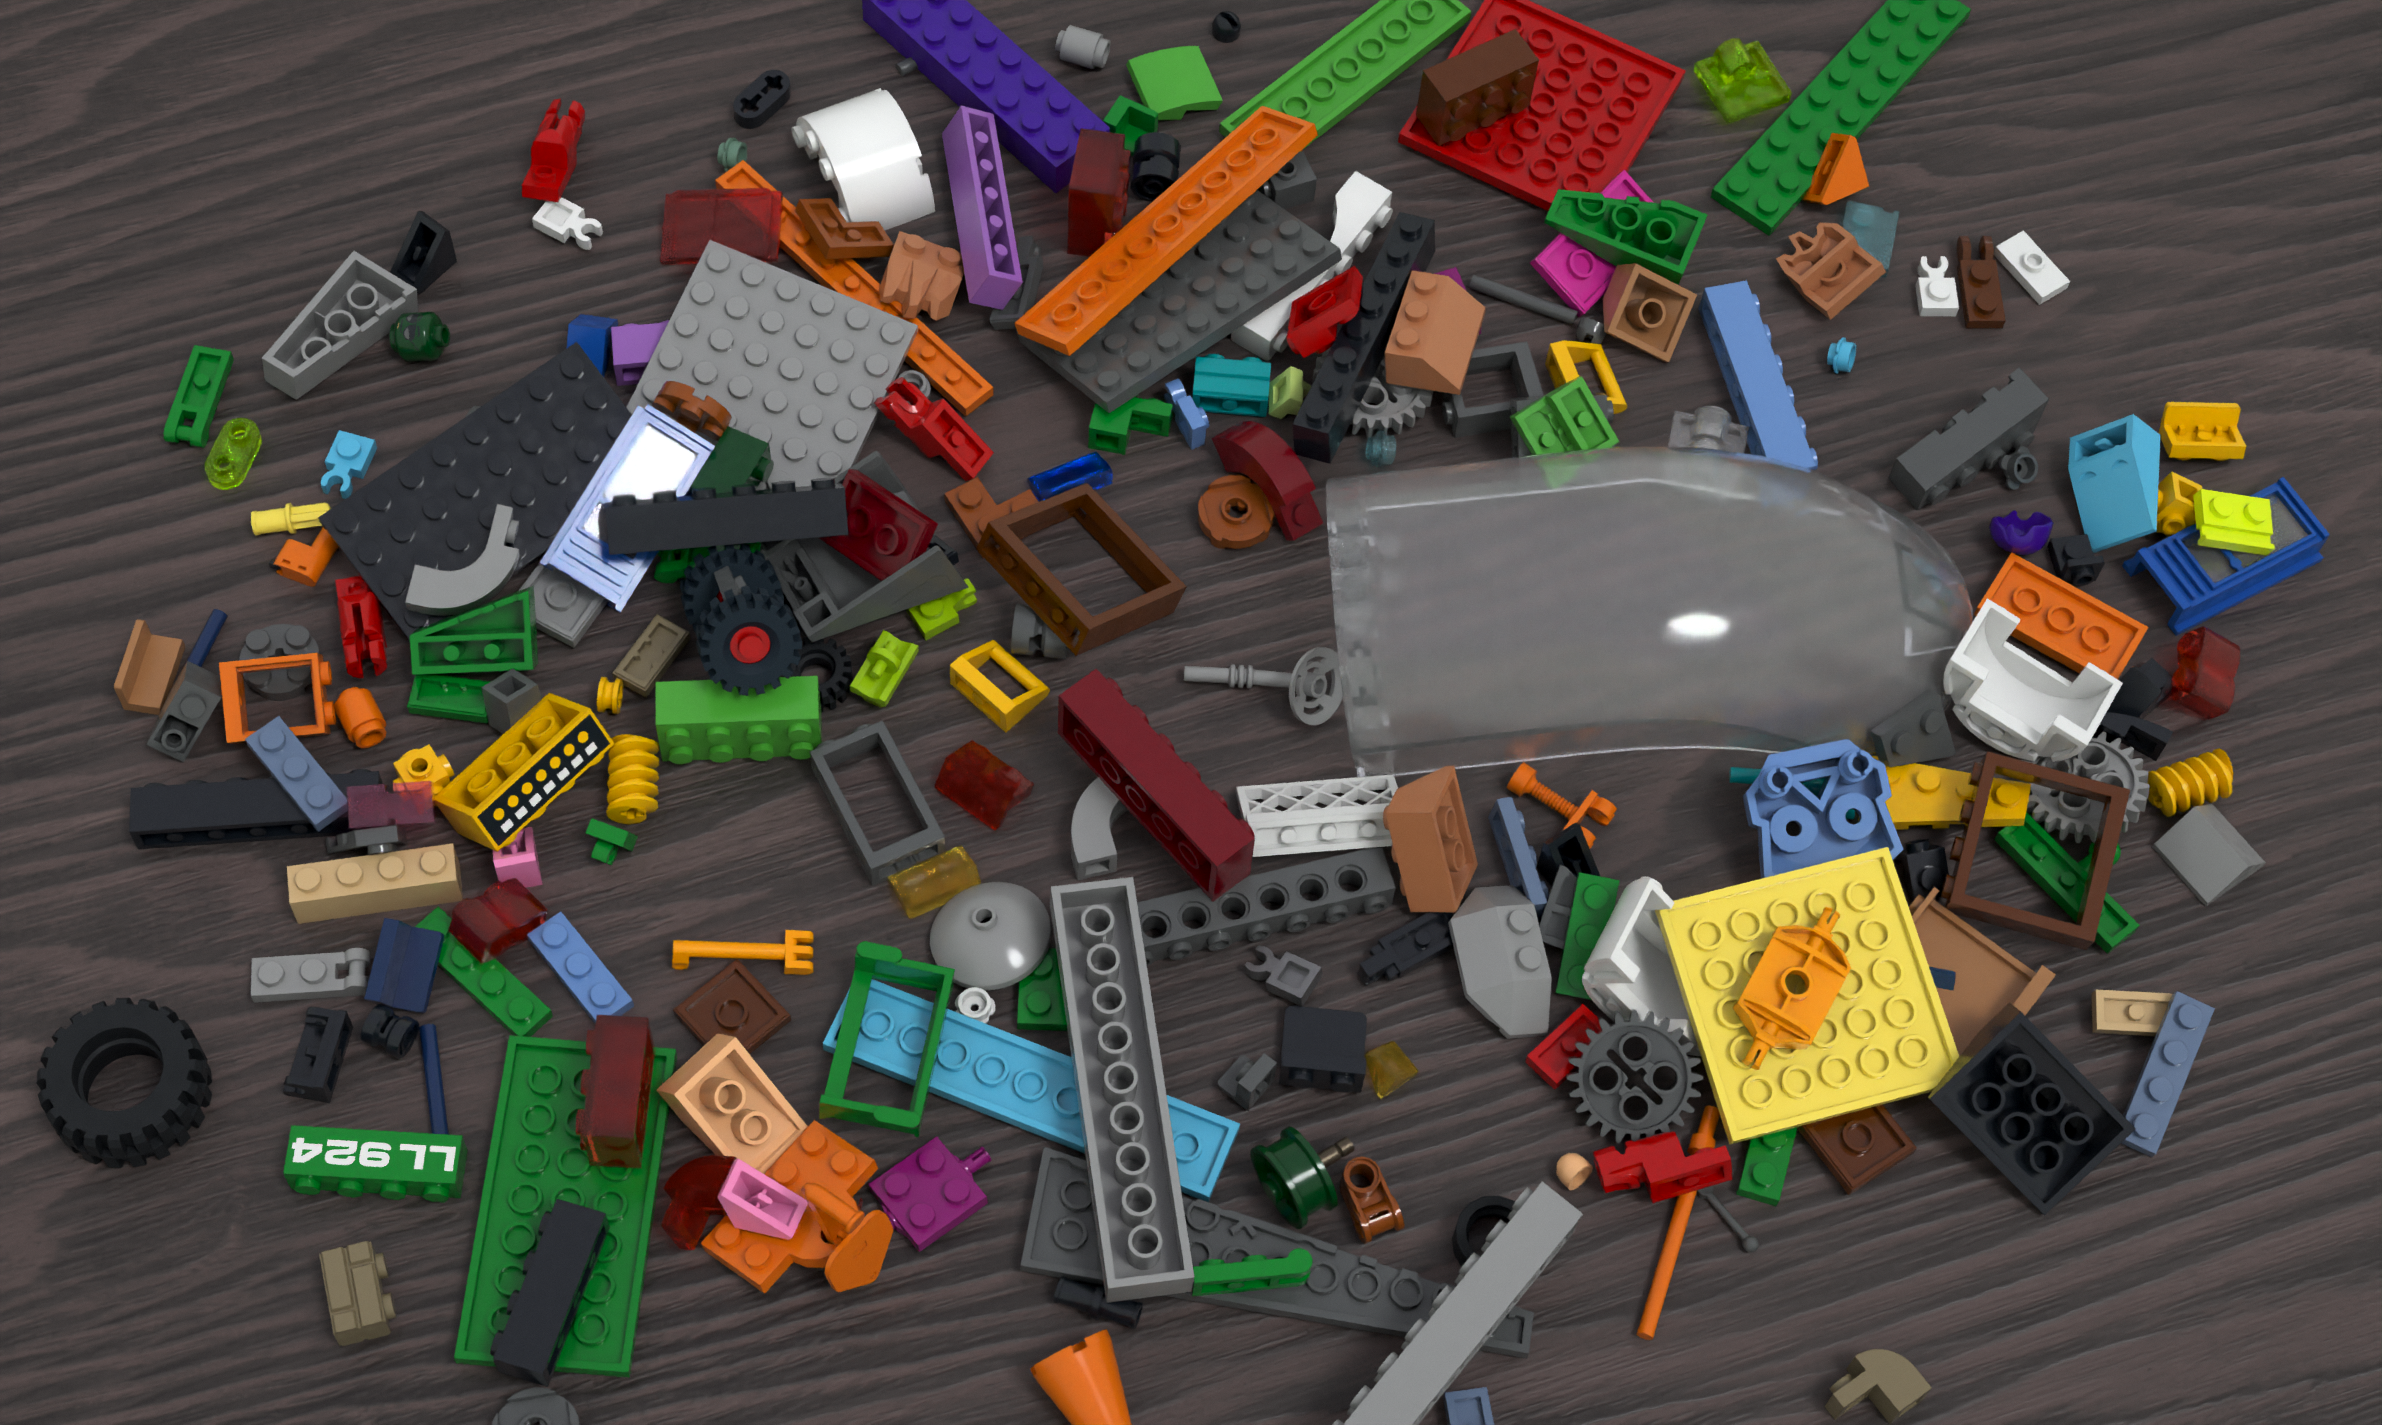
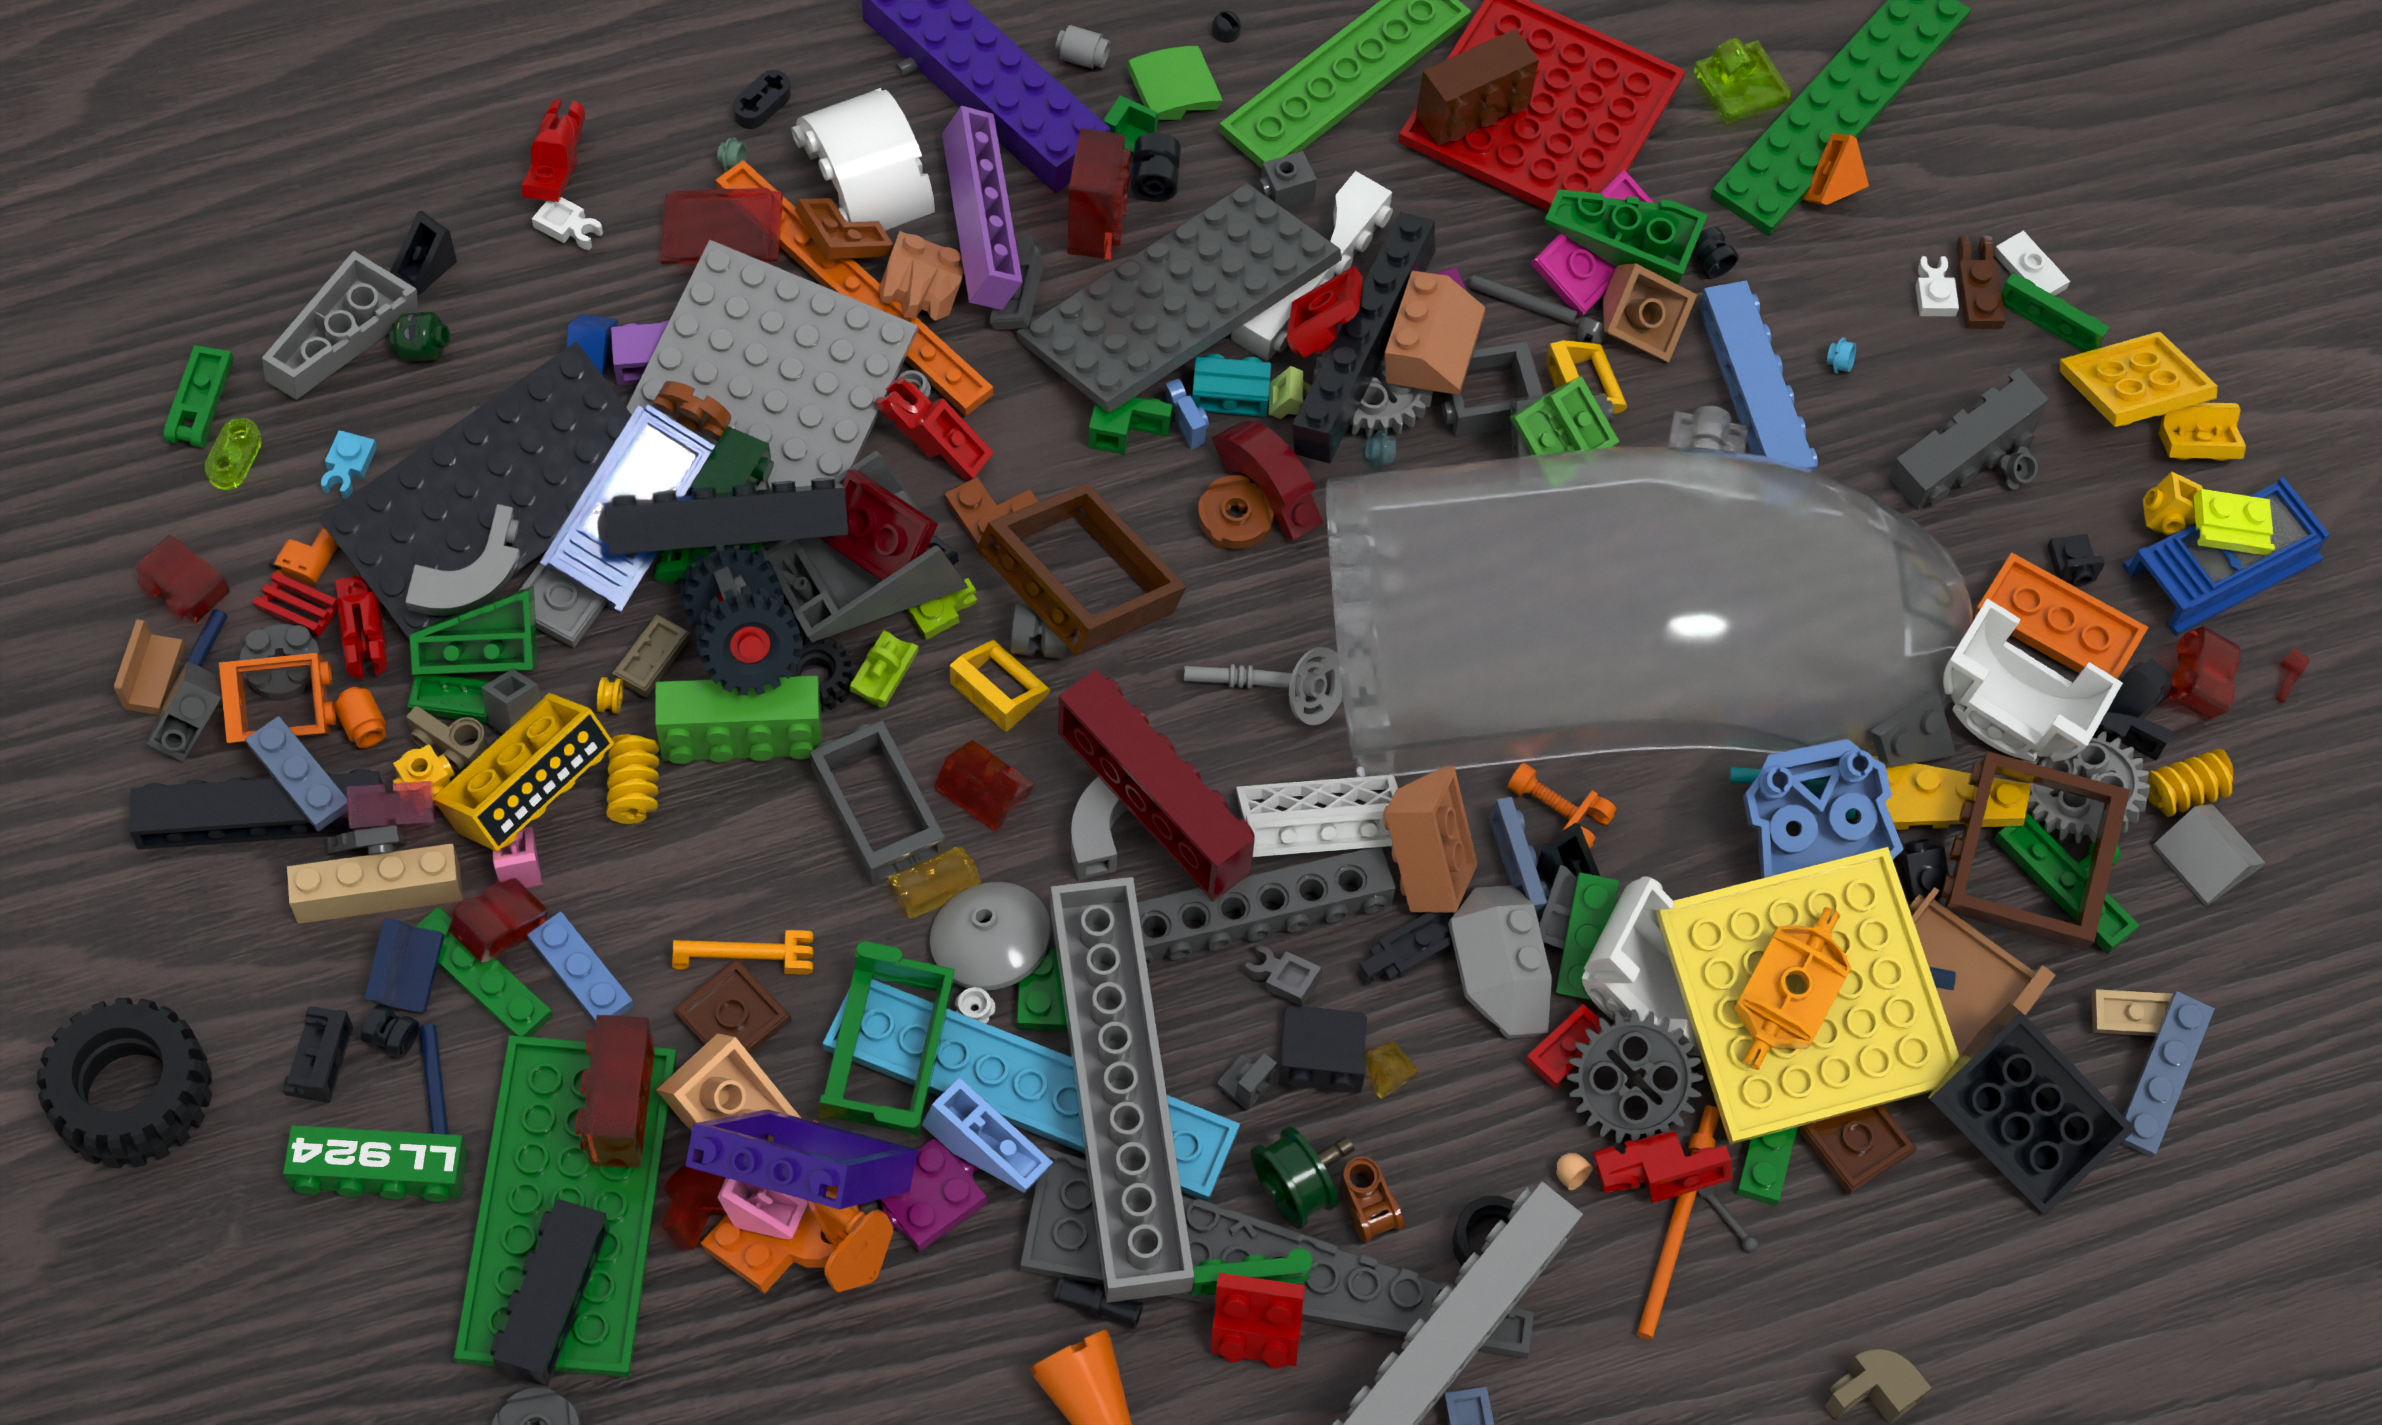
(181, 579): none -> clear red brick
(274, 592): none -> red tile
(288, 518): light yellow axle -> none
(309, 976): light grey plate -> none
(356, 1292): dark tan brick -> none
(447, 740): none -> dark tan plate
(609, 840): green tile -> none
(801, 1158): none -> dark purple window
(984, 1137): none -> light blue slope
(1086, 469): clear blue slope -> none
(1165, 230): orange plate -> none
(1257, 1320): none -> red plate
(1714, 252): none -> black wheel
(1830, 268): nougat plate -> none
(1872, 229): clear light blue plate -> none
(2020, 535): dark purple hair -> none
(2053, 314): none -> green plate
(2116, 481): medium azure slope -> none
(2138, 379): none -> yellow plate
(2294, 663): none -> clear red hand

